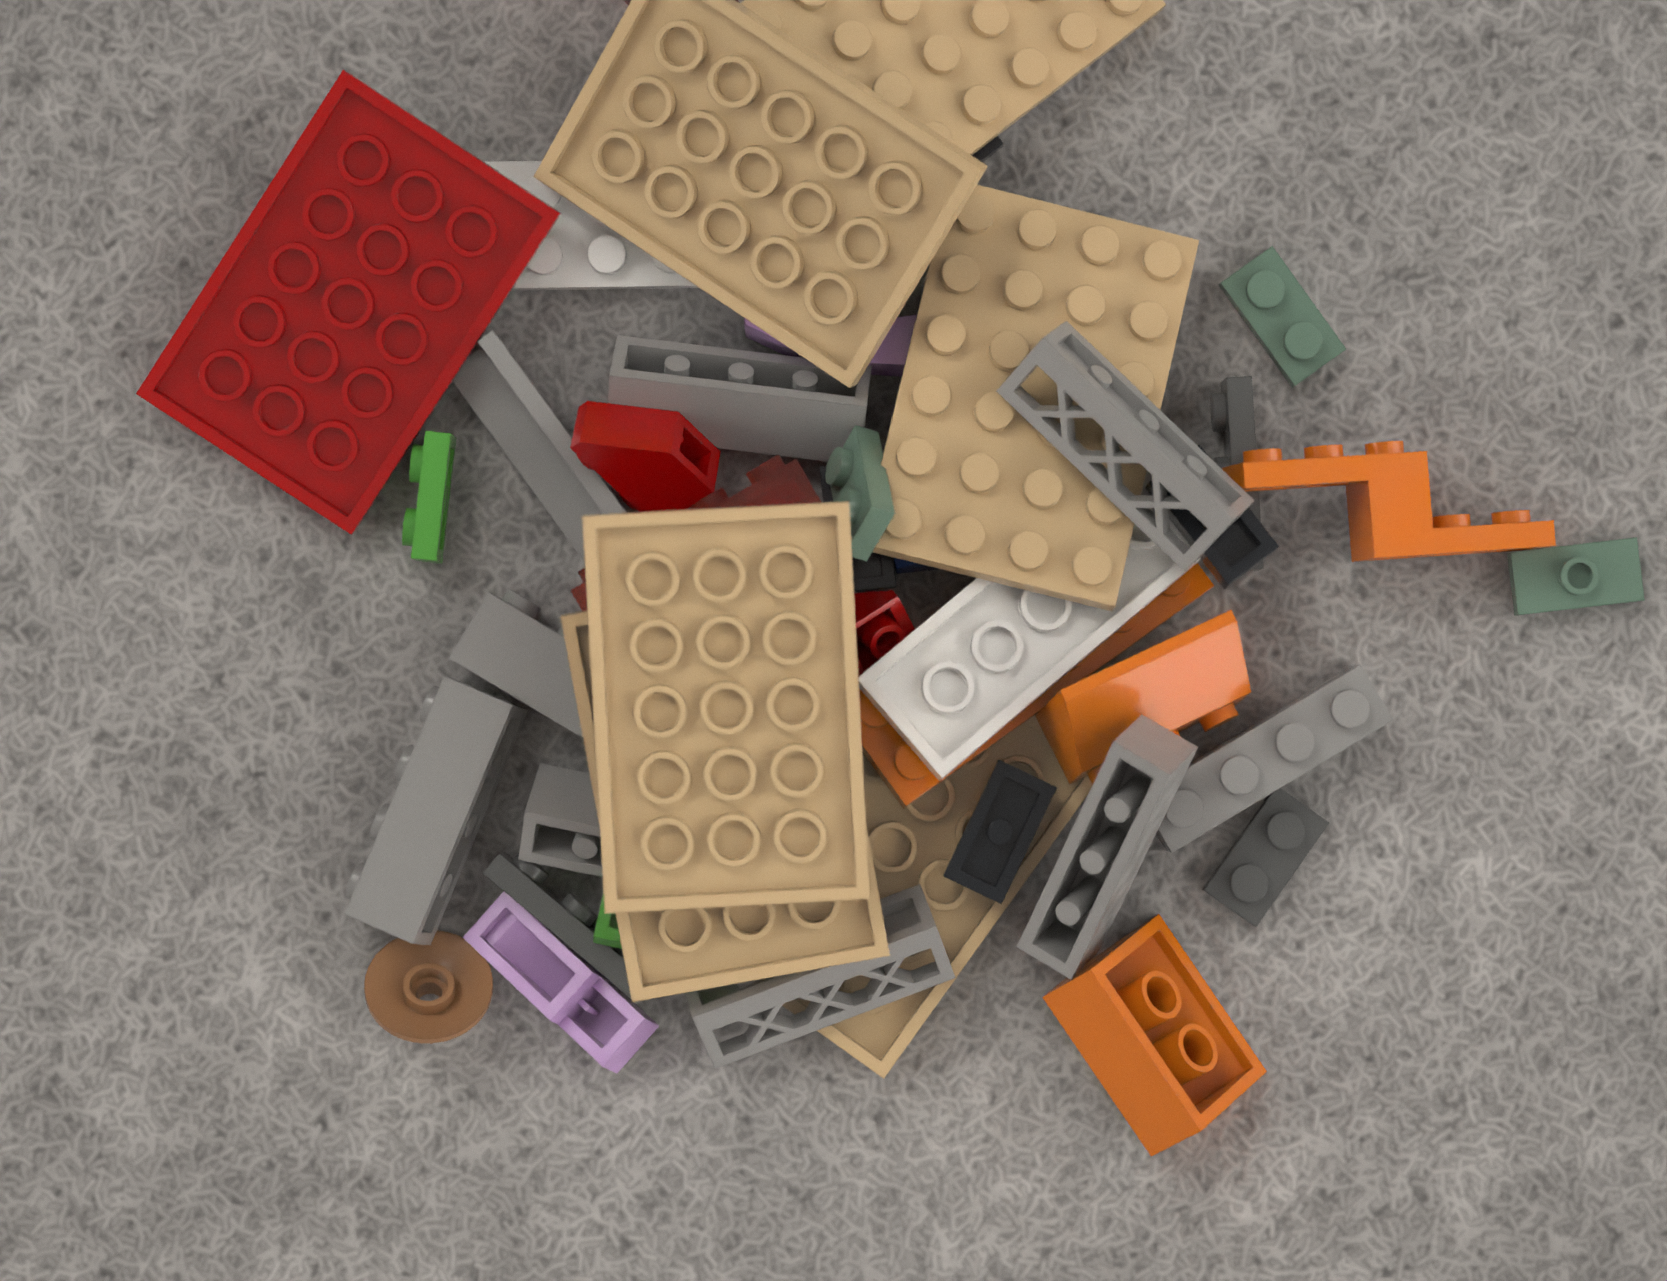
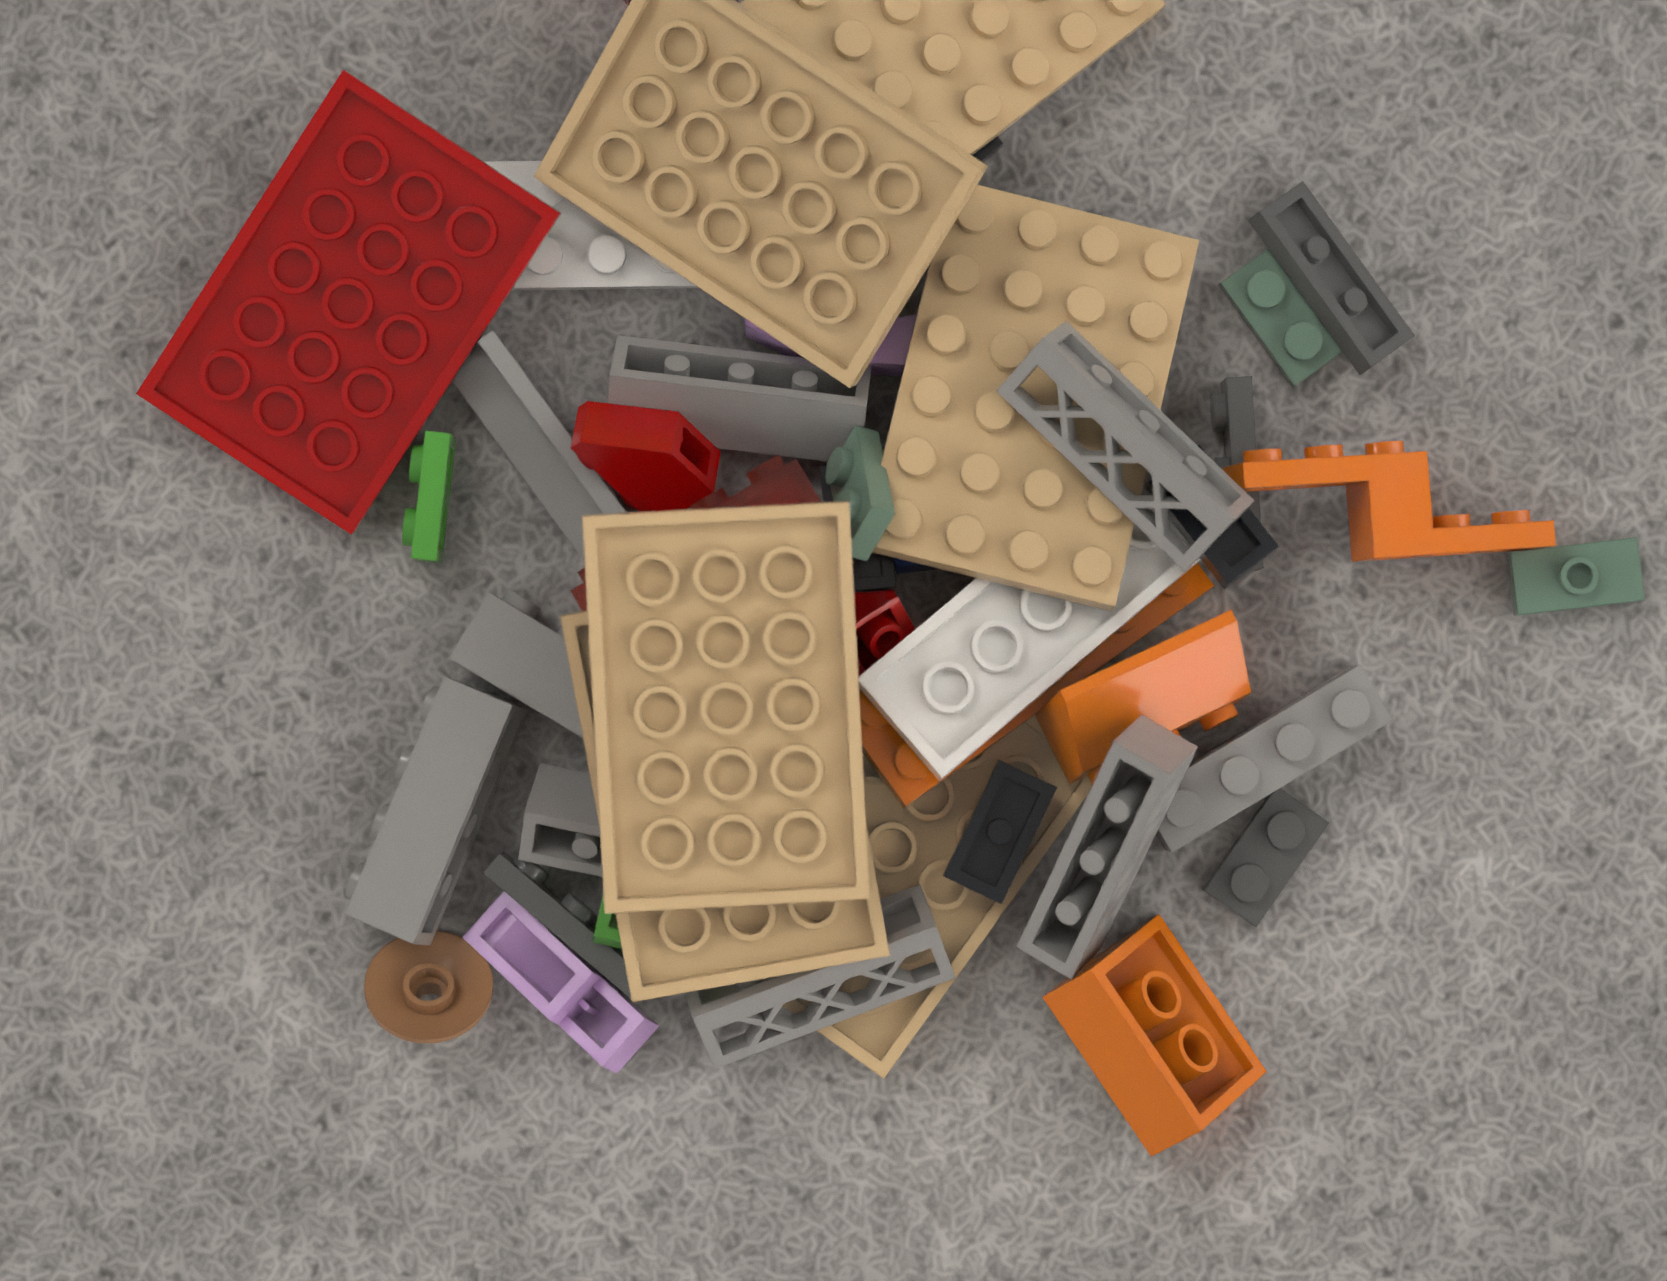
(1331, 278): none -> dark grey plate

